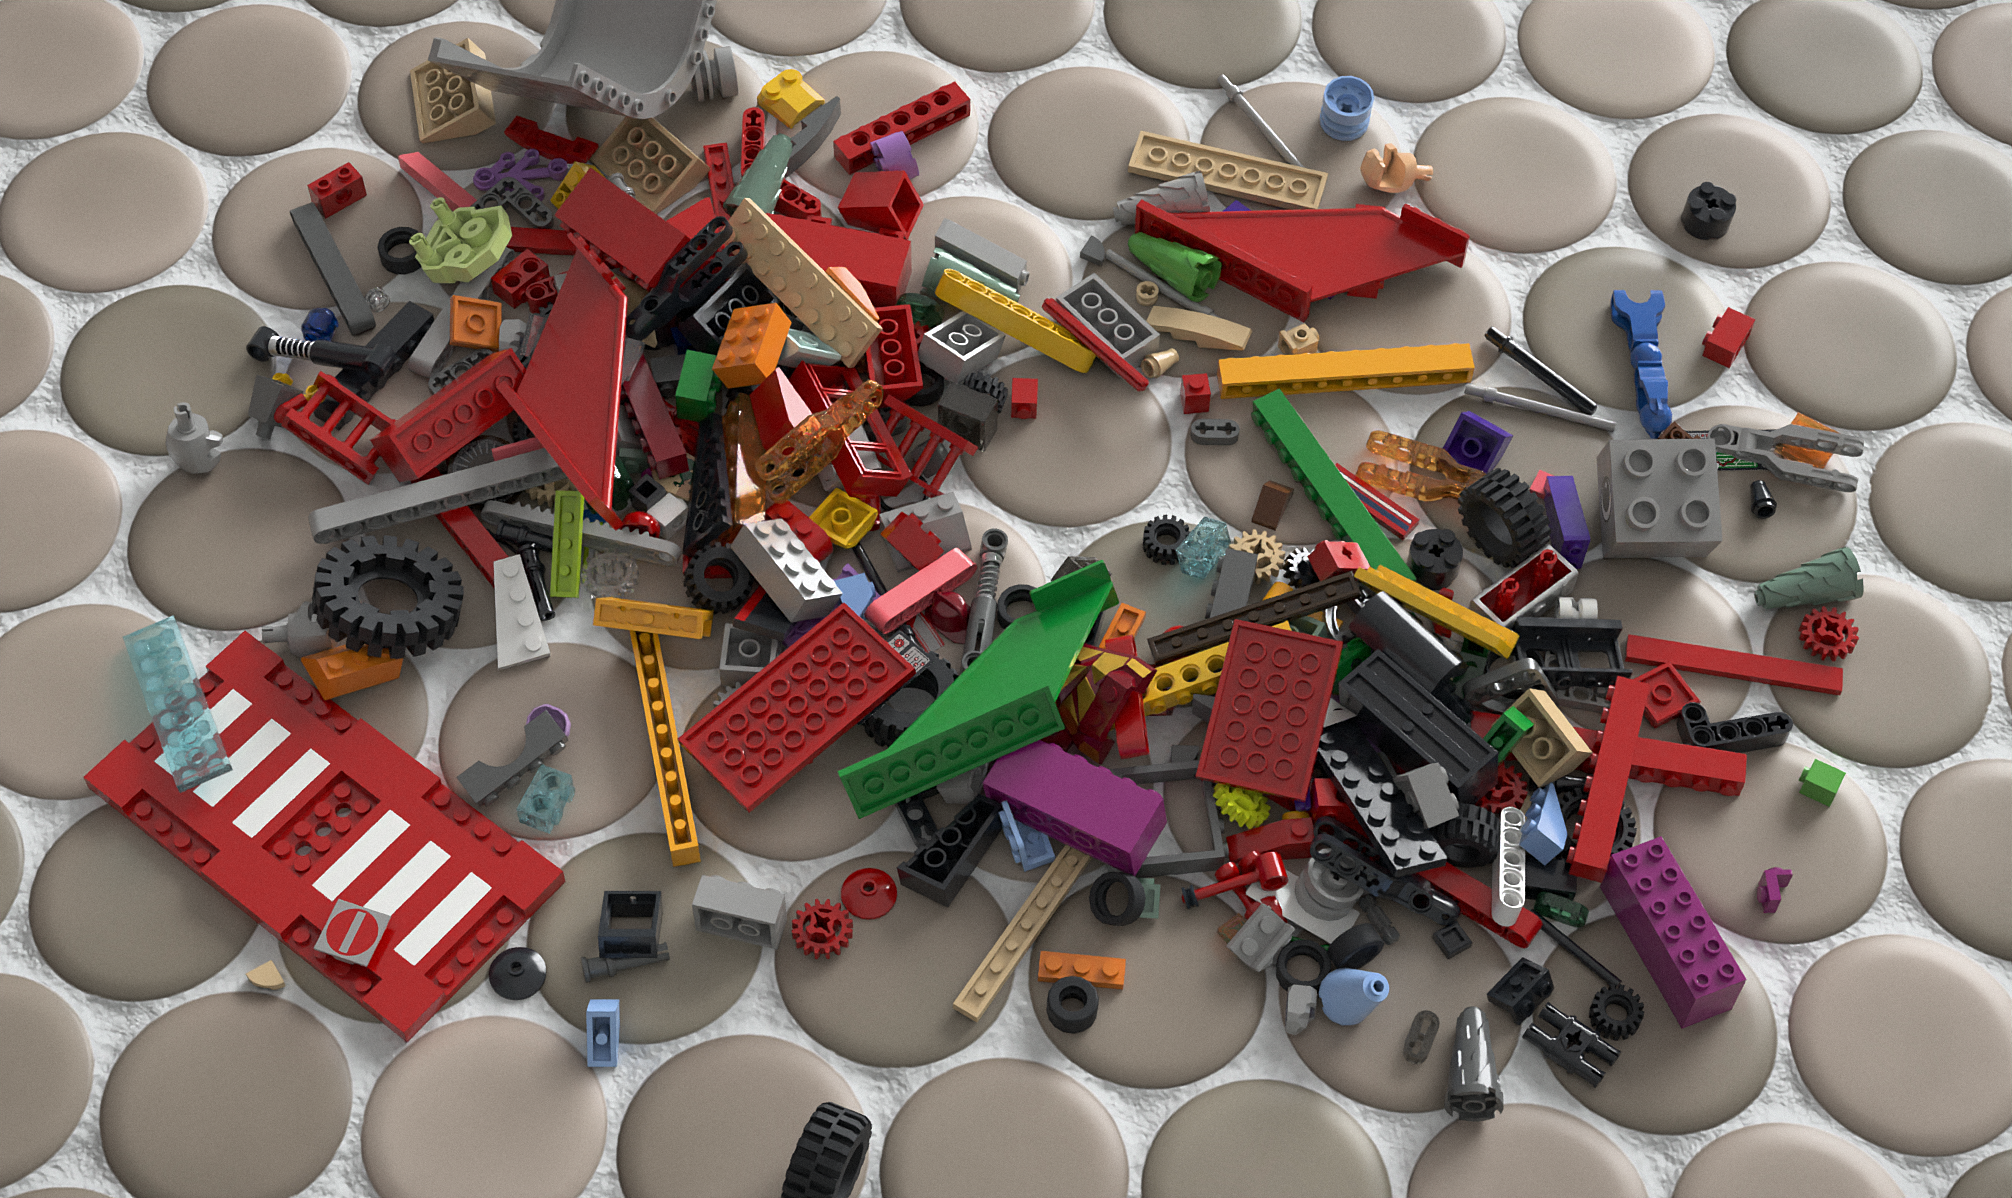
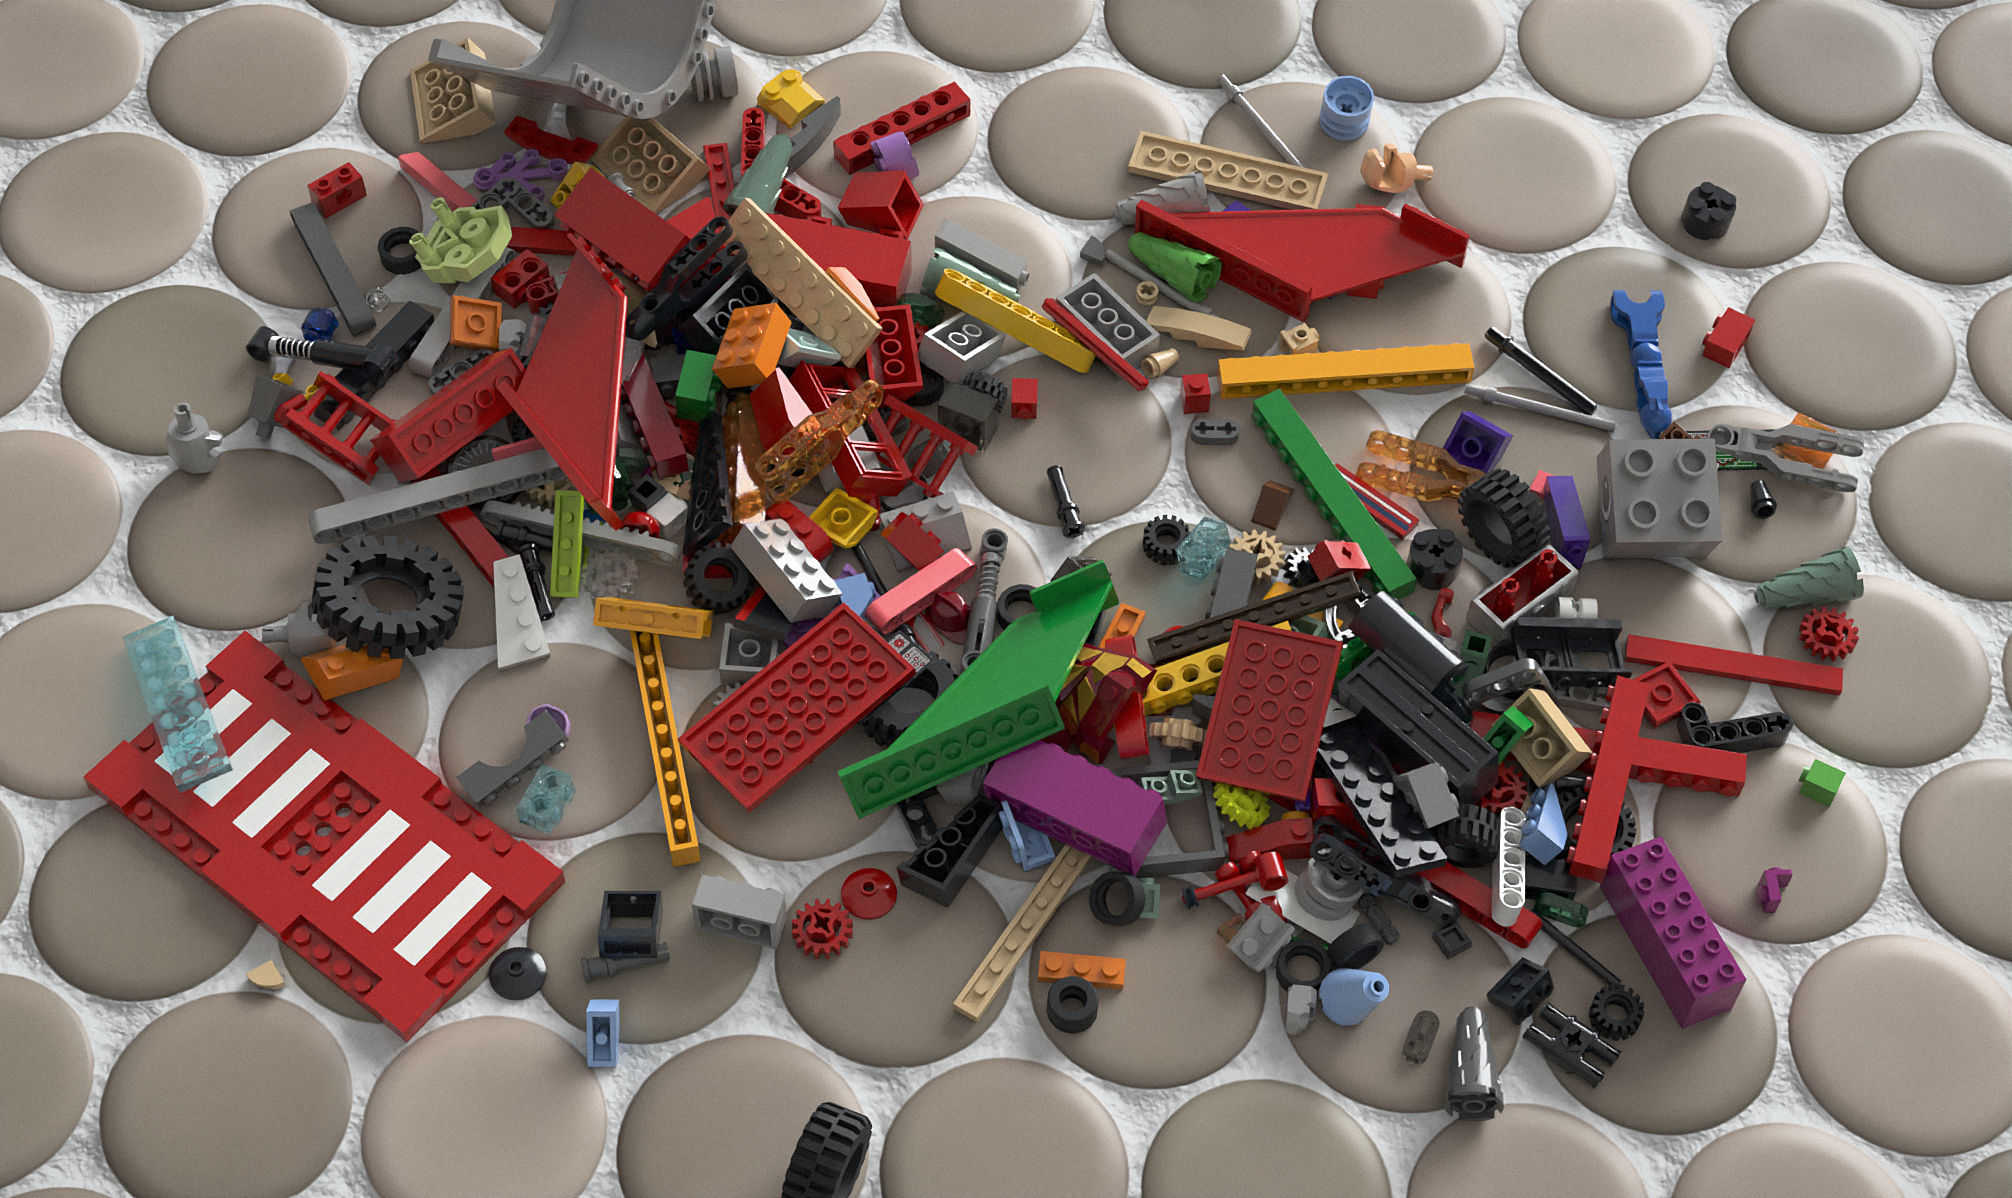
(352, 933): piece -> none
(1067, 510): none -> black pin
(1176, 787): none -> sand green slope
(1177, 733): none -> tan gear
(1440, 609): yellow bracket -> none

